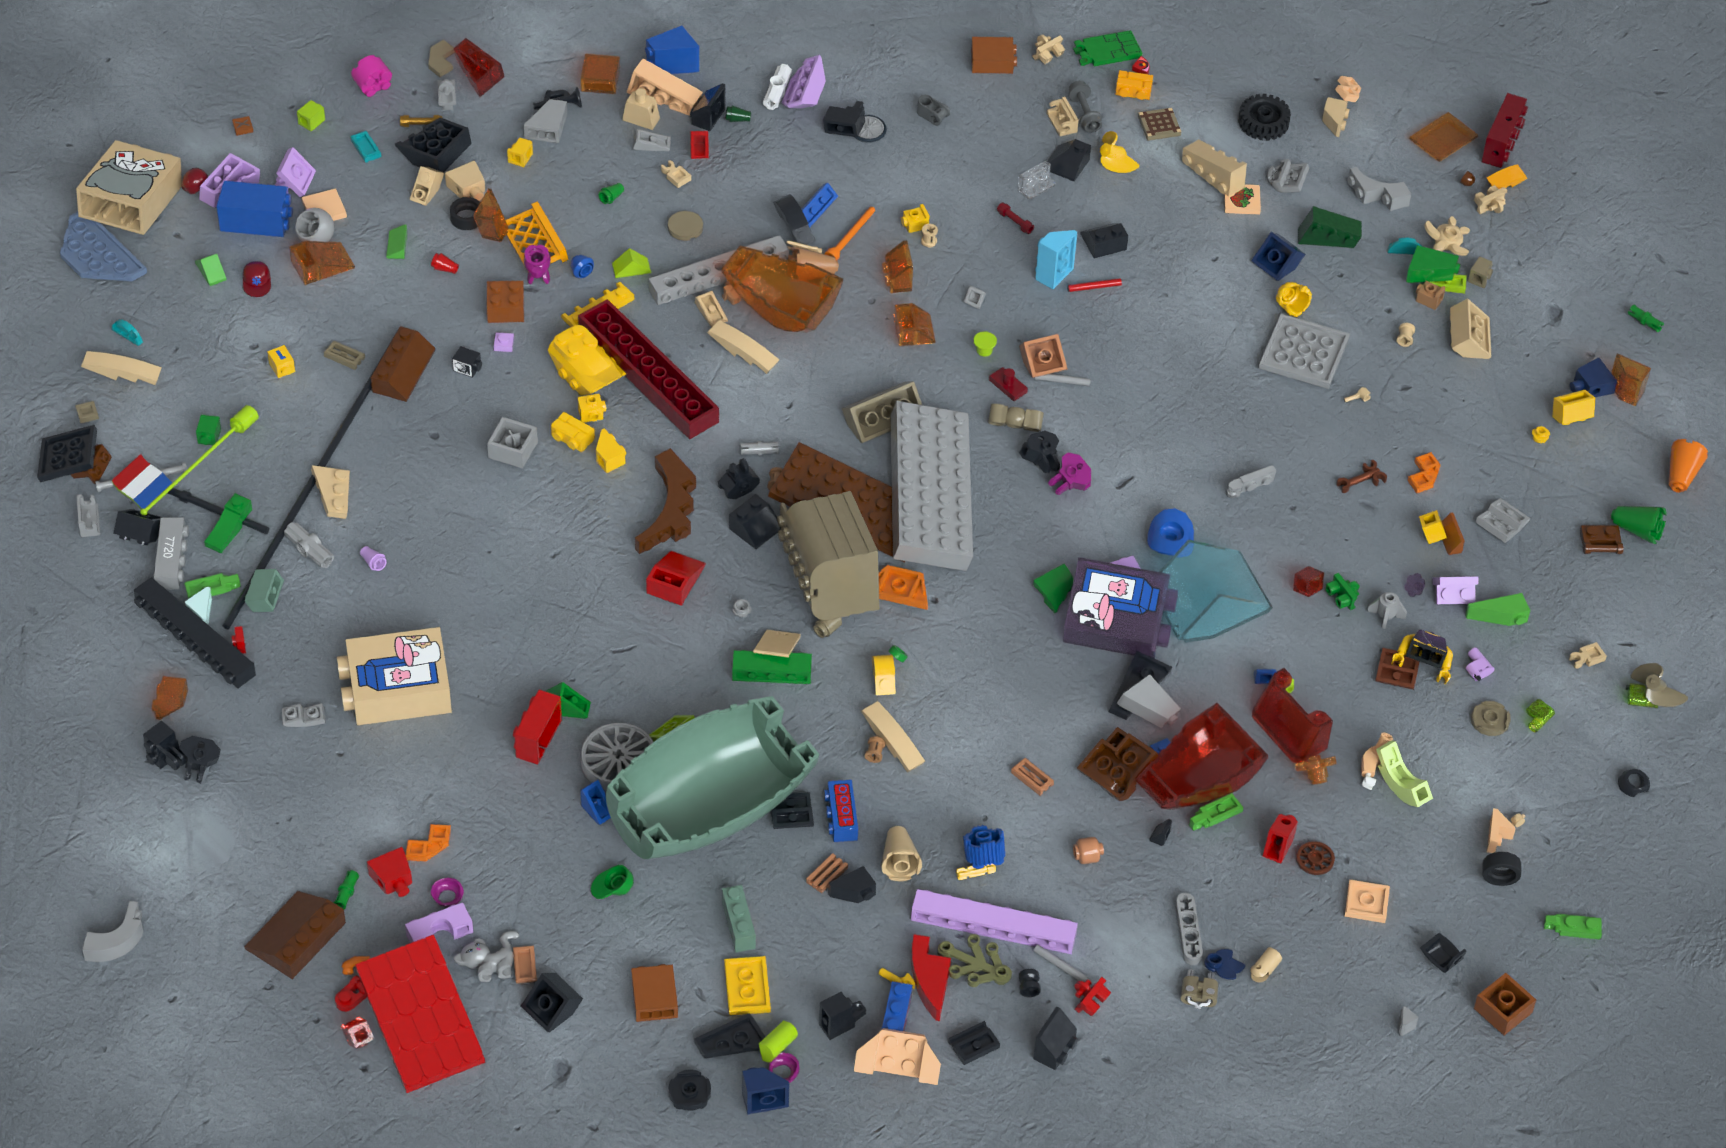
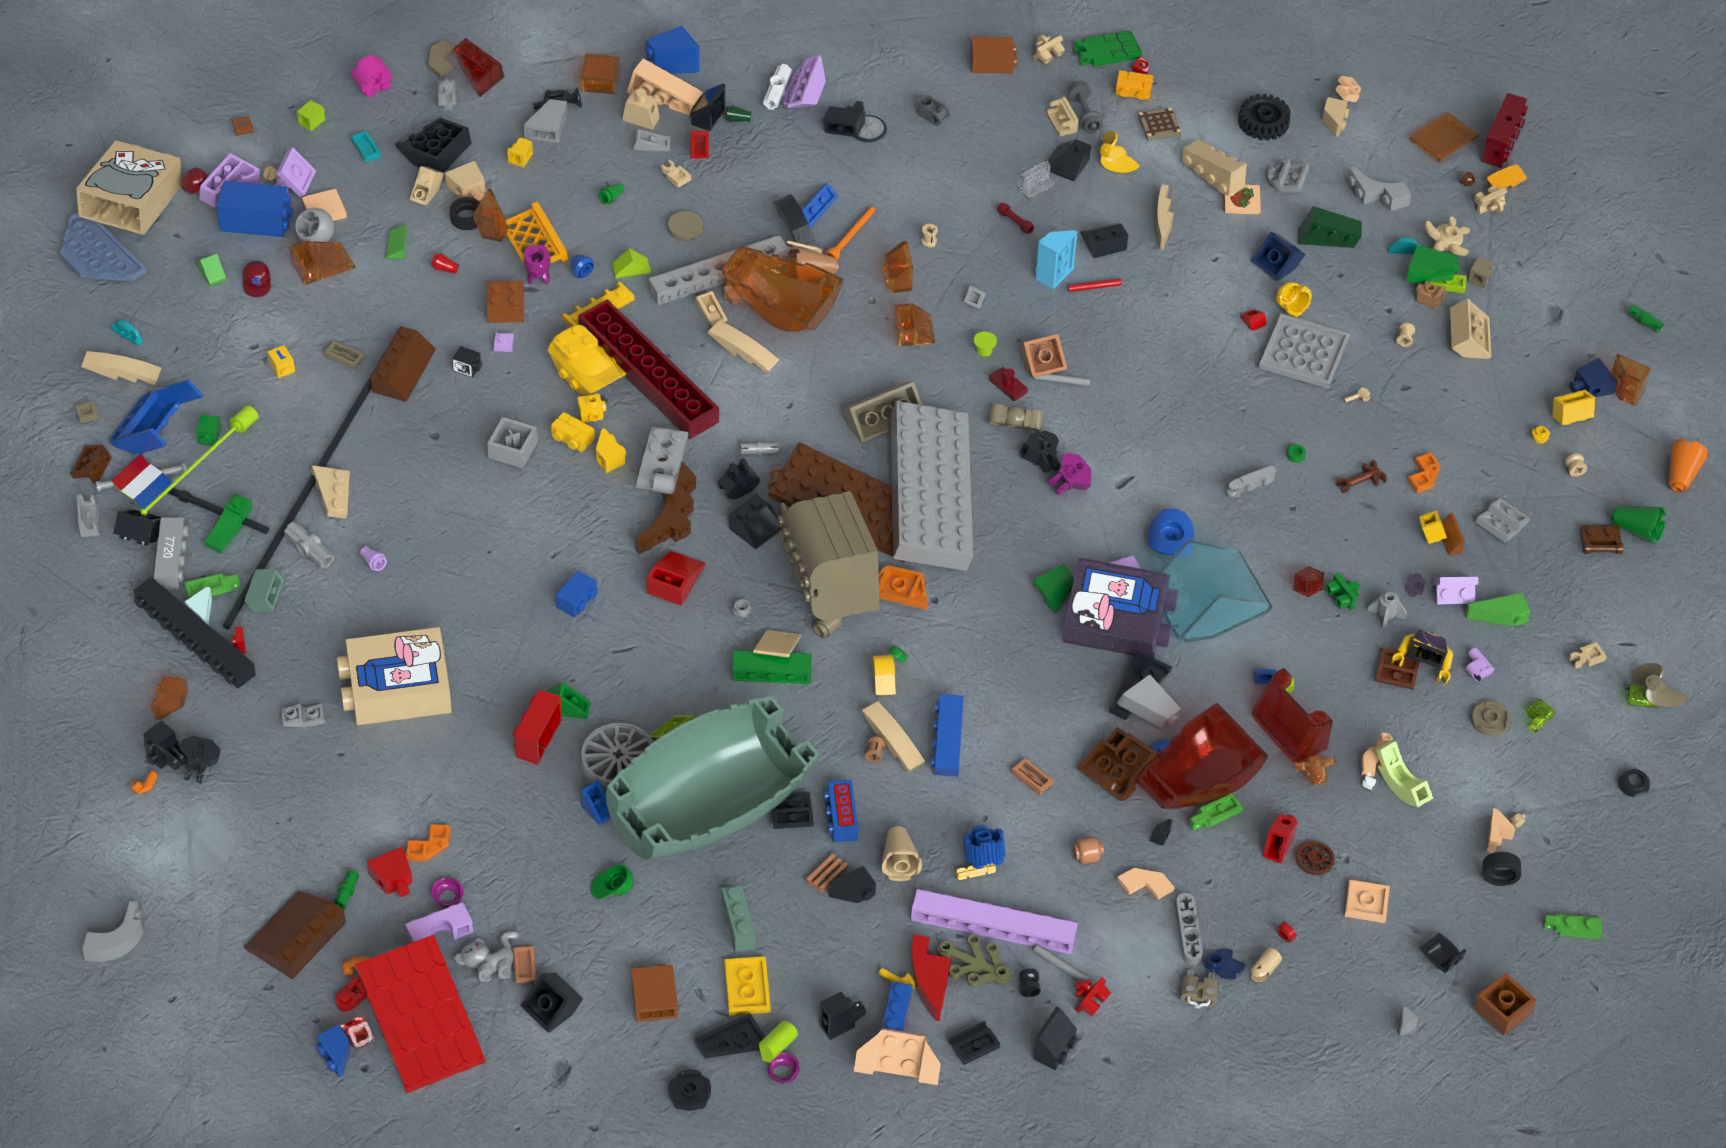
(67, 453): black plate -> none
(141, 426): none -> blue windscreen
(142, 787): none -> orange arm
(270, 173): none -> tan hinge
(335, 1048): none -> blue slope
(406, 121): pearl gold bar -> none
(576, 594): none -> blue brick
(670, 468): none -> light grey hinge
(764, 1090): dark blue slope -> none
(915, 218): yellow brick -> none
(948, 735): none -> blue wedge
(1138, 878): none -> light nougat tile
(1164, 217): none -> tan slope
(1254, 319): none -> red slope
(1286, 932): none -> red tile
(1296, 453): none -> green tile
(1576, 465): none -> tan wheel

